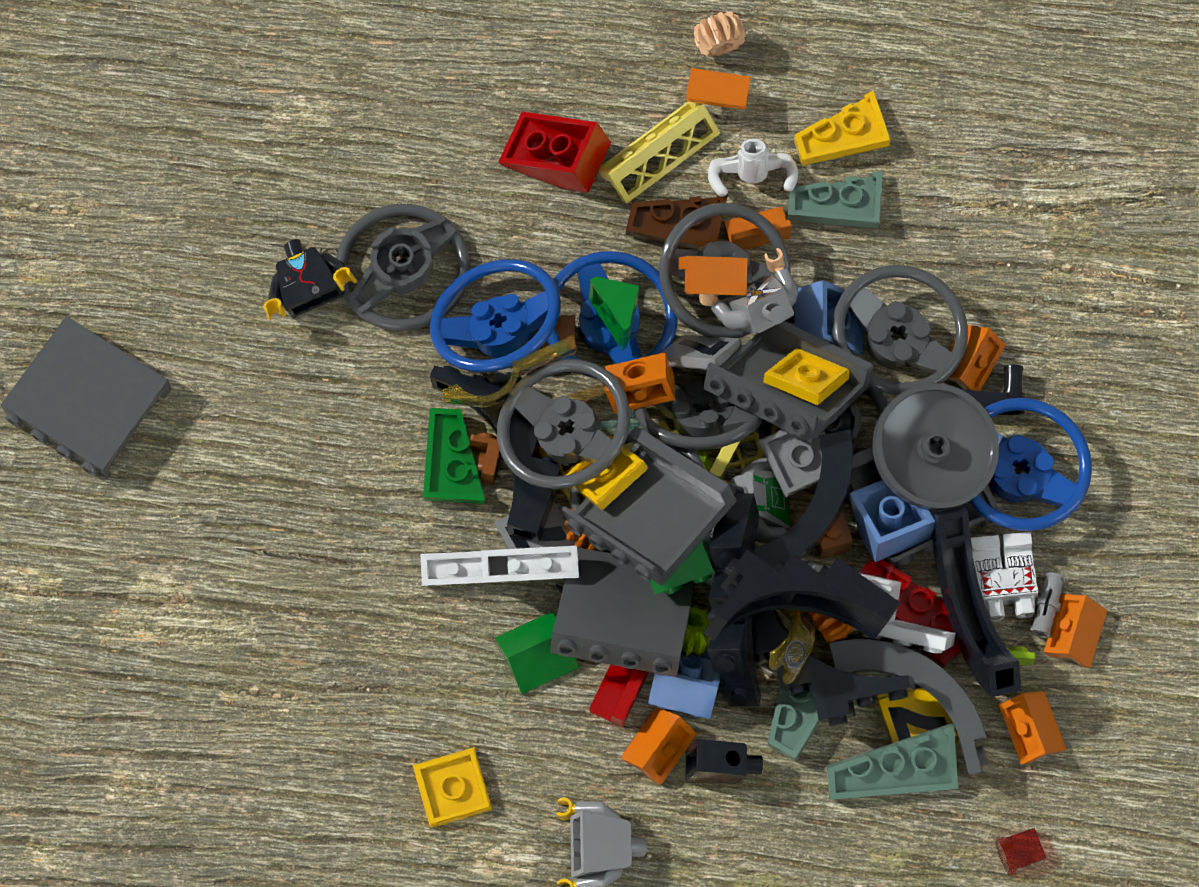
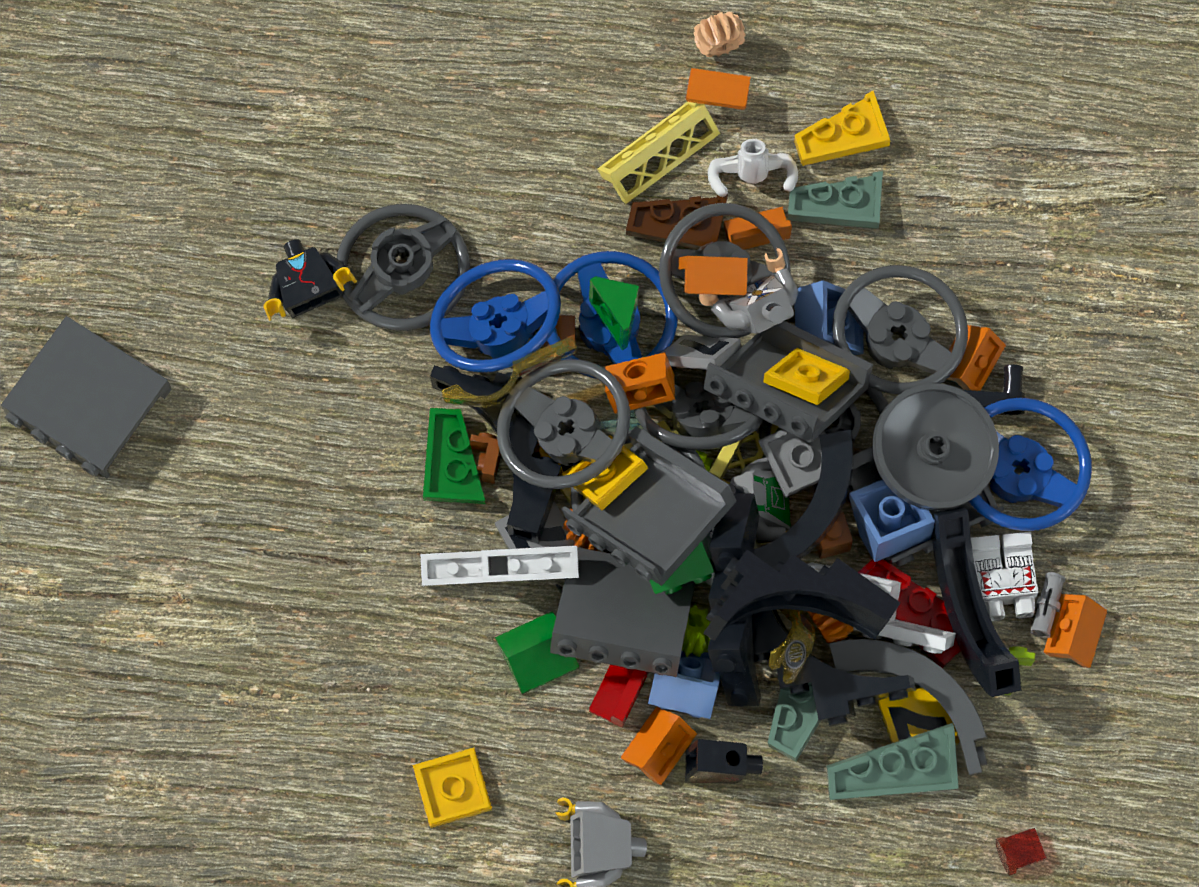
(556, 150): red slope -> none
(1032, 726): orange panel -> none

